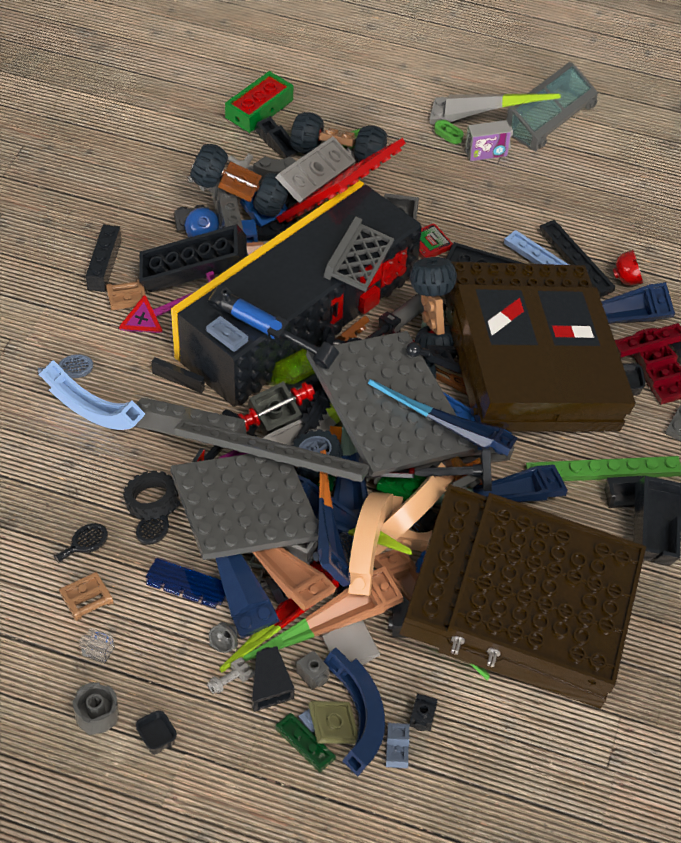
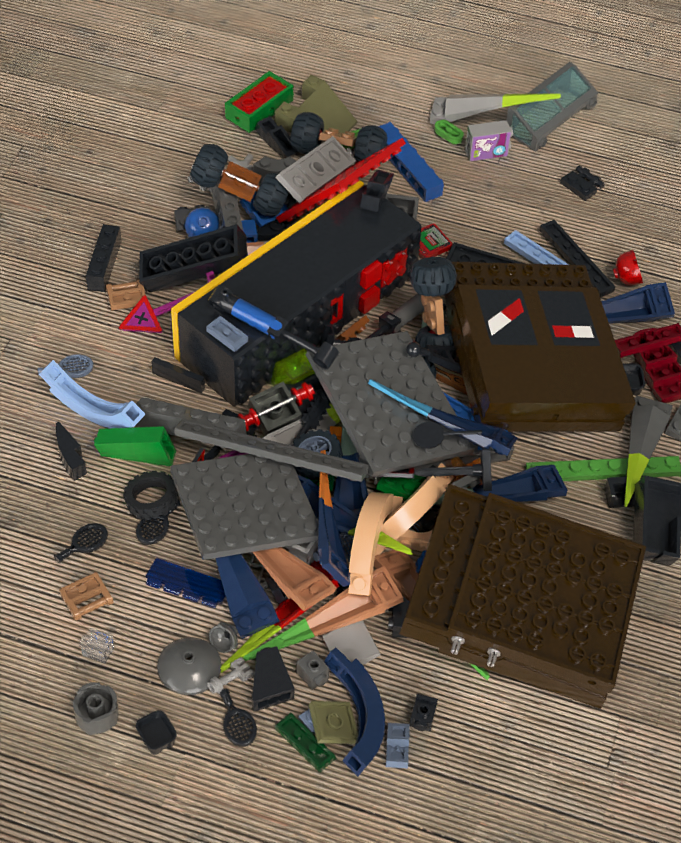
(70, 453): none -> black slope
(136, 444): none -> green slope
(185, 675): none -> dark grey dish
(225, 695): none -> black piece
(320, 100): none -> olive wedge
(347, 245): dark grey fence -> none
(376, 190): none -> black slope
(414, 167): none -> blue brick
(431, 434): none -> black piece
(578, 184): none -> black plate
(647, 425): none -> dark grey plate

